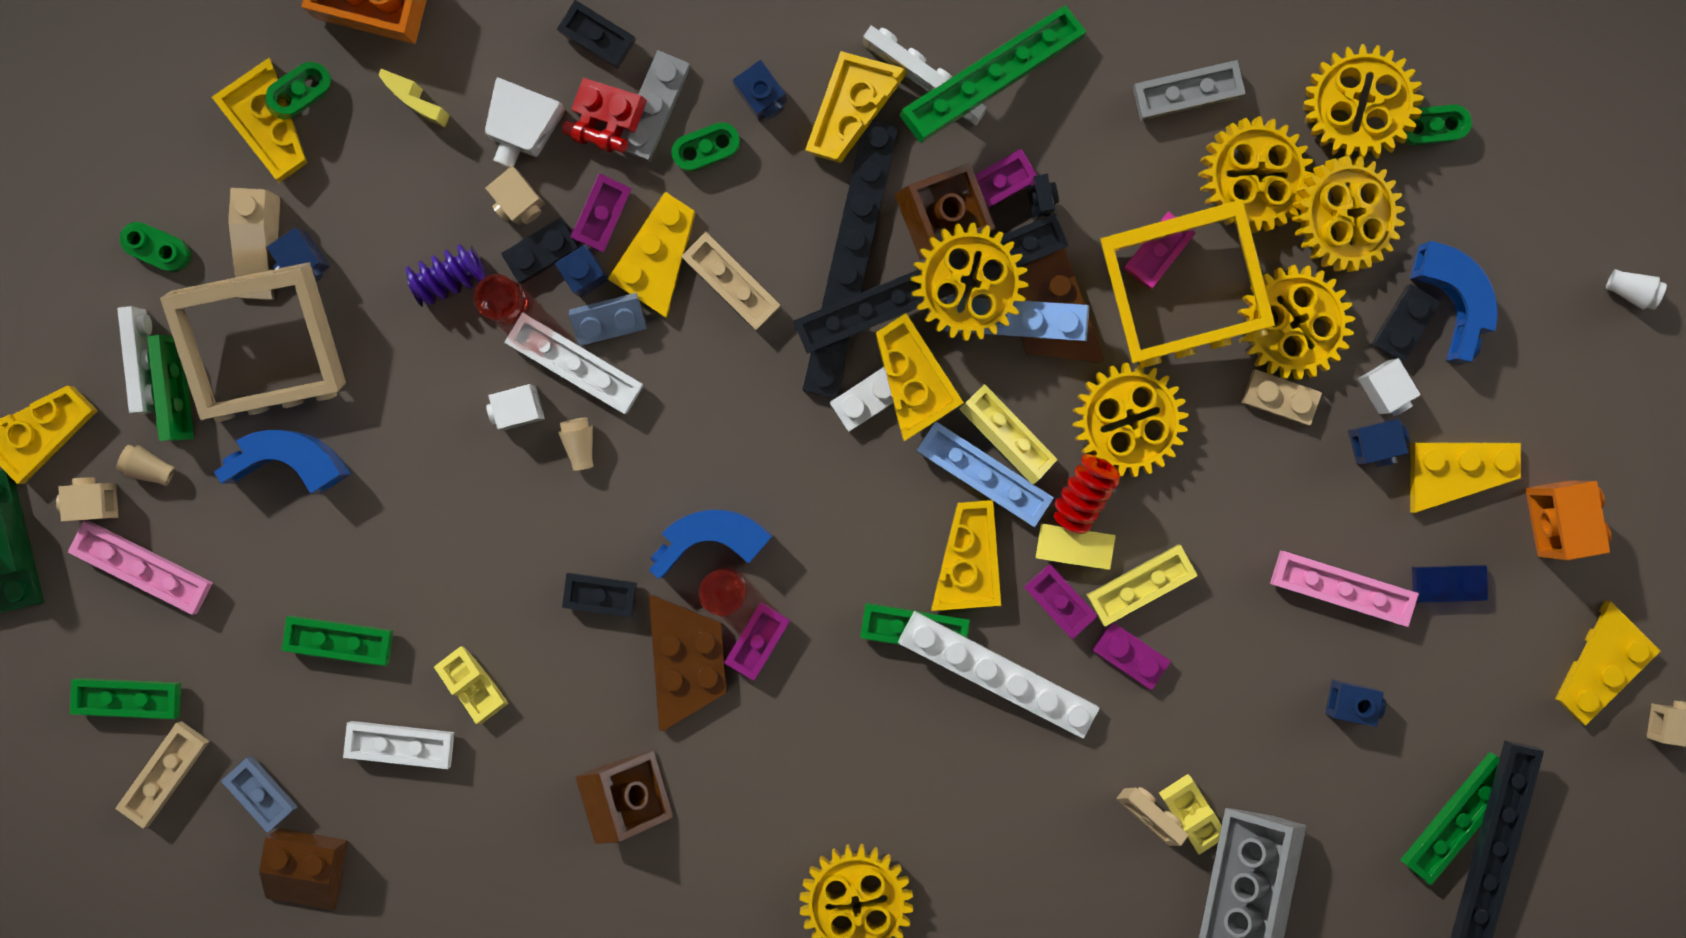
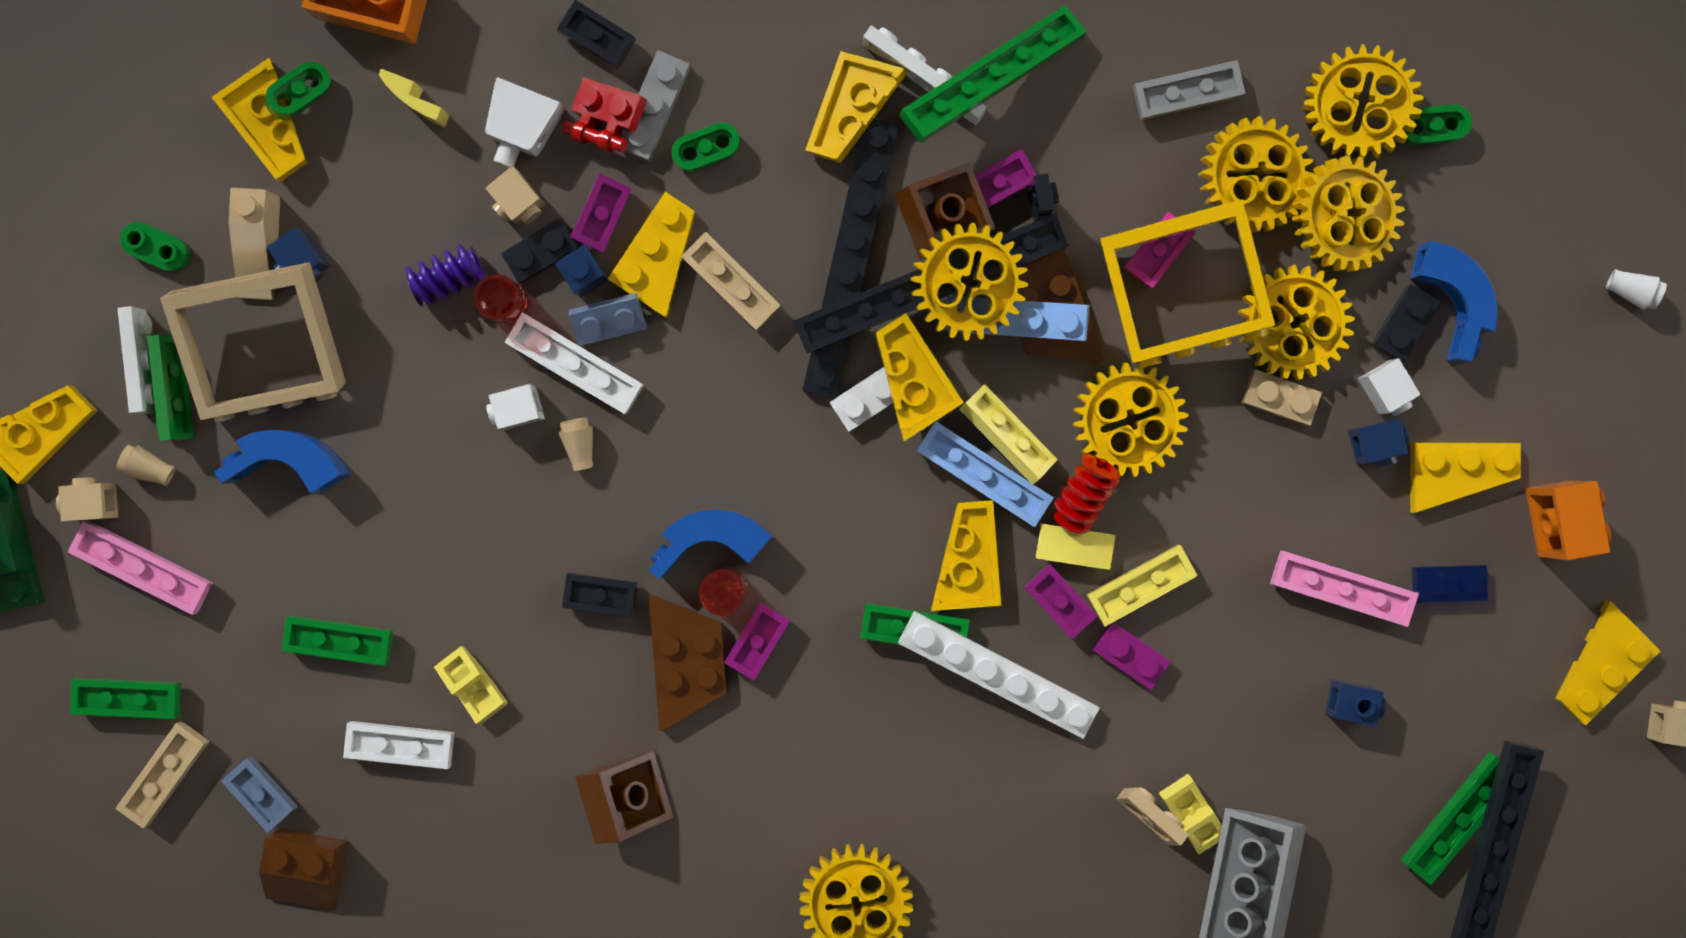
(760, 91): dark blue brick -> none

